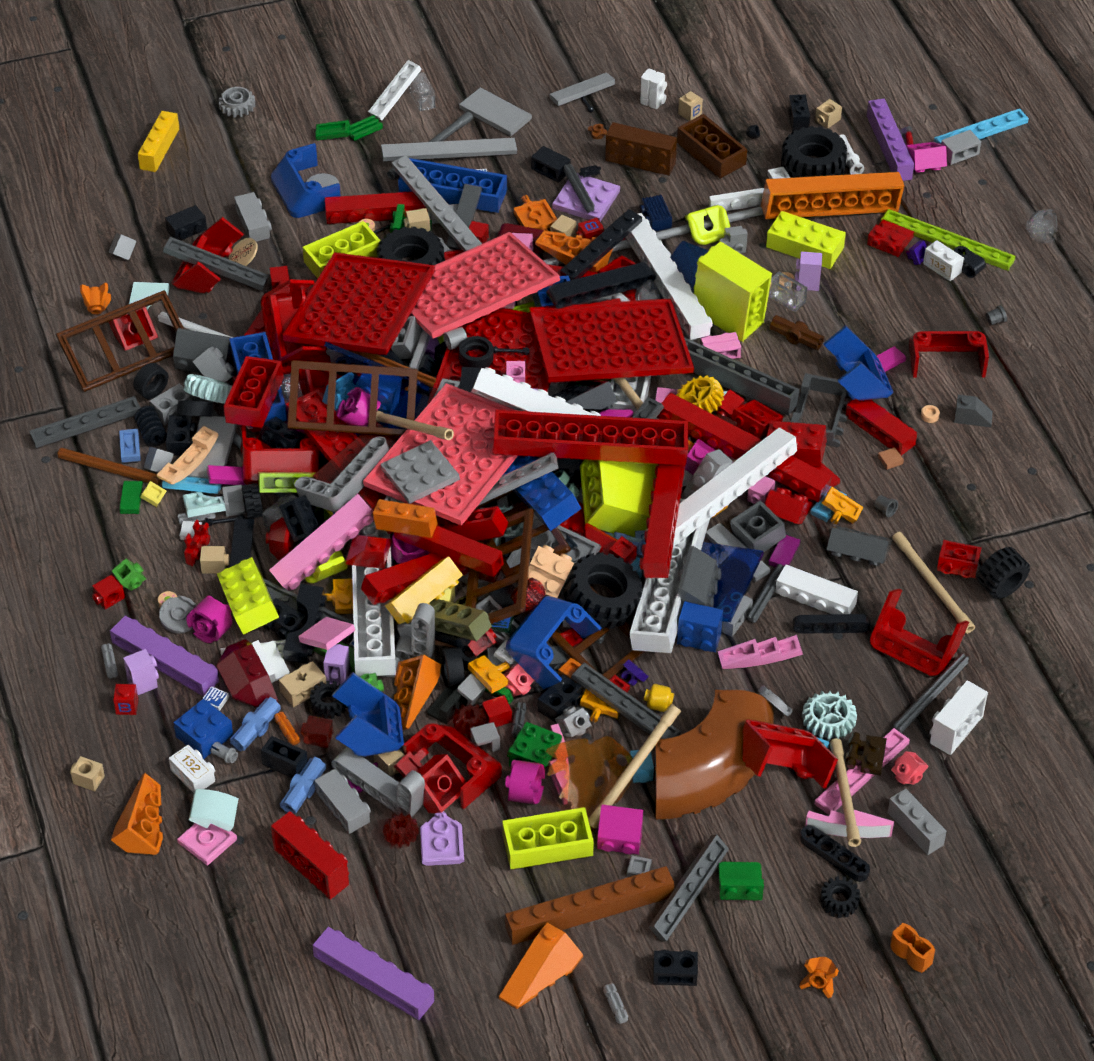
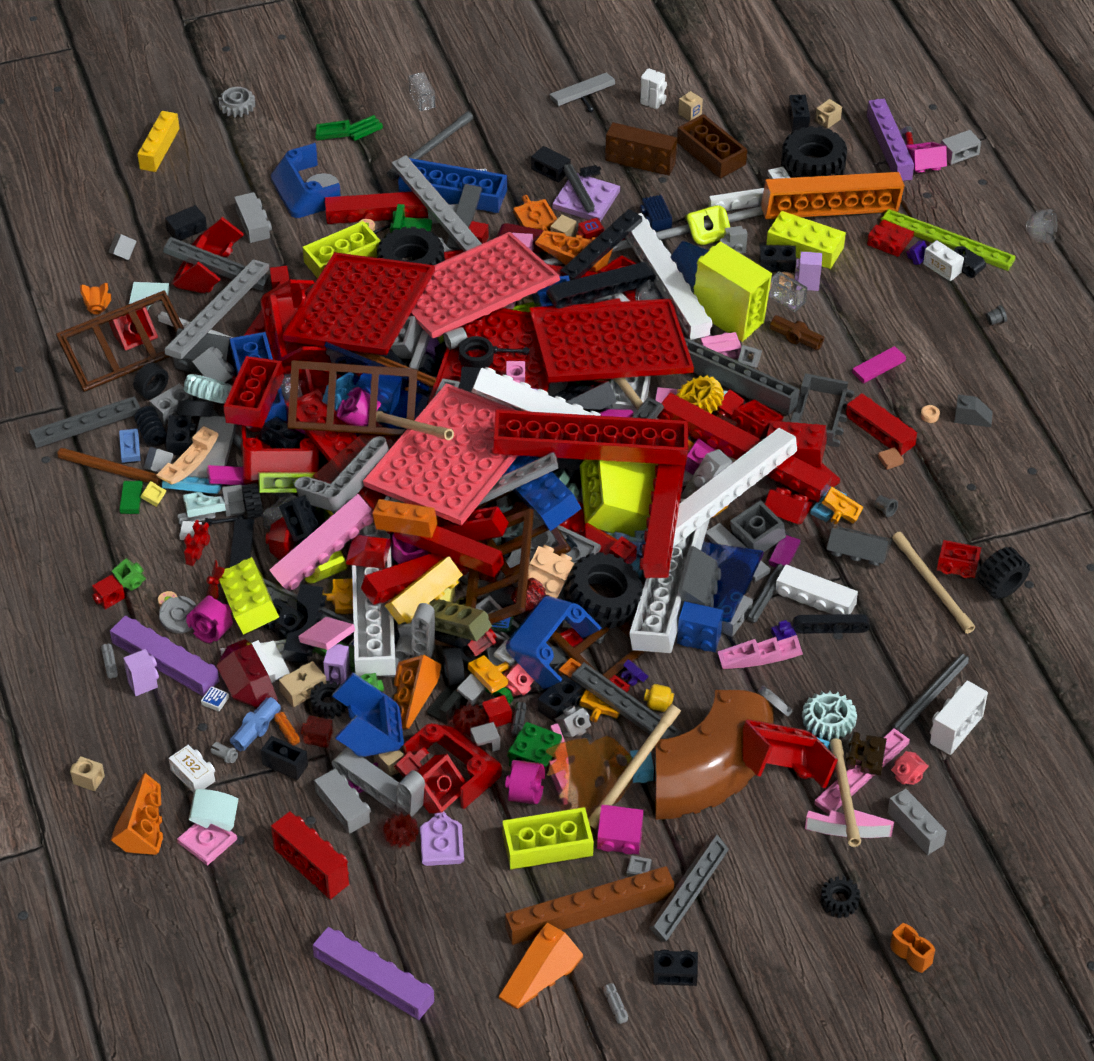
(126, 699): red brick -> none
(203, 727): blue brick -> none
(213, 559): tan brick -> none
(216, 309): none -> light grey plate
(217, 573): none -> red piece
(244, 251): tan piece -> none
(302, 785): medium blue piece -> none
(395, 90): white plate -> none
(418, 219): tan brick -> none
(420, 471): light grey plate -> none
(449, 149): light grey tile -> none
(495, 111): light grey tile -> none
(597, 131): dark orange plate -> none
(740, 881): green bracket -> none
(745, 351): none -> light grey plate
(753, 131): black hinge -> none
(760, 490): bright pink brick -> none
(778, 258): none -> black brick
(783, 630): none -> dark purple tile
(820, 975): orange brick -> none
(836, 851): black beam -> none
(854, 157): white pin -> none
(864, 370): blue windscreen -> none
(909, 648): red windscreen -> none
(948, 342): red windscreen -> none
(991, 126): medium azure tile -> none

